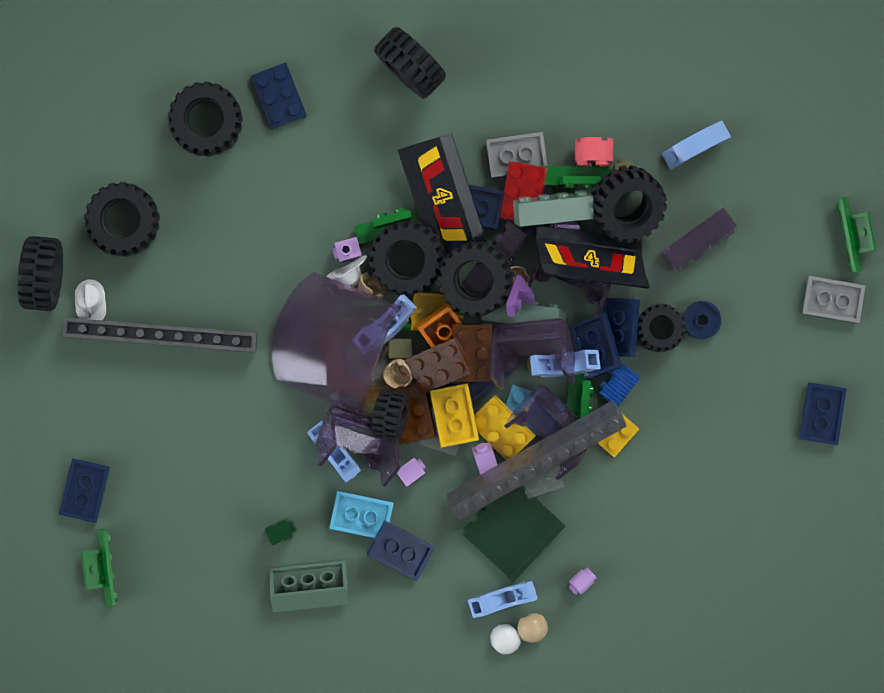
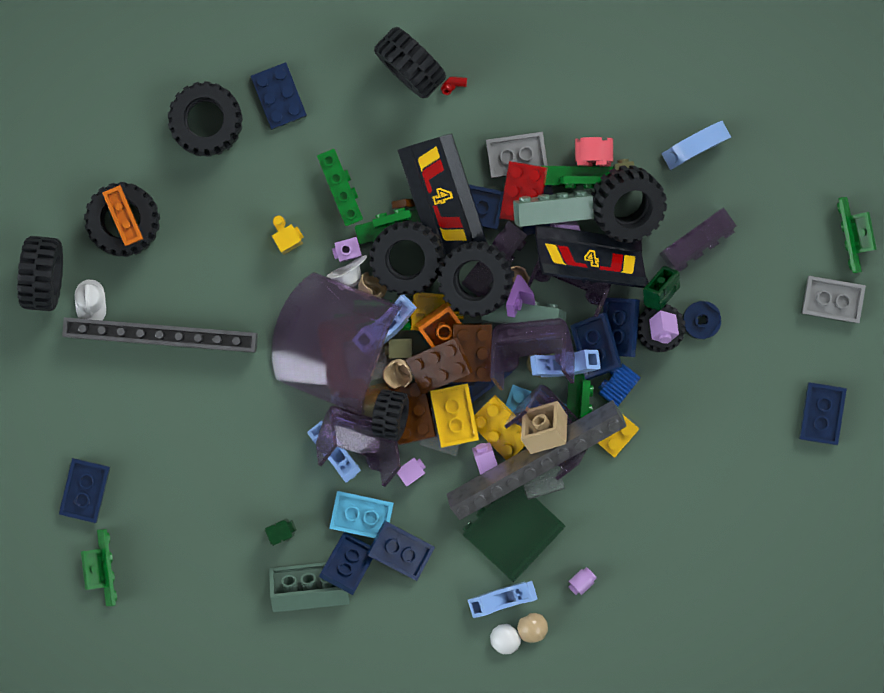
(122, 215): none -> orange plate
(287, 237): none -> yellow brick
(340, 188): none -> green bracket
(347, 563): none -> dark blue plate
(404, 203): none -> reddish brown tile
(451, 83): none -> red arm
(544, 427): none -> tan brick
(661, 288): none -> dark green brick
(664, 327): none -> lavender brick

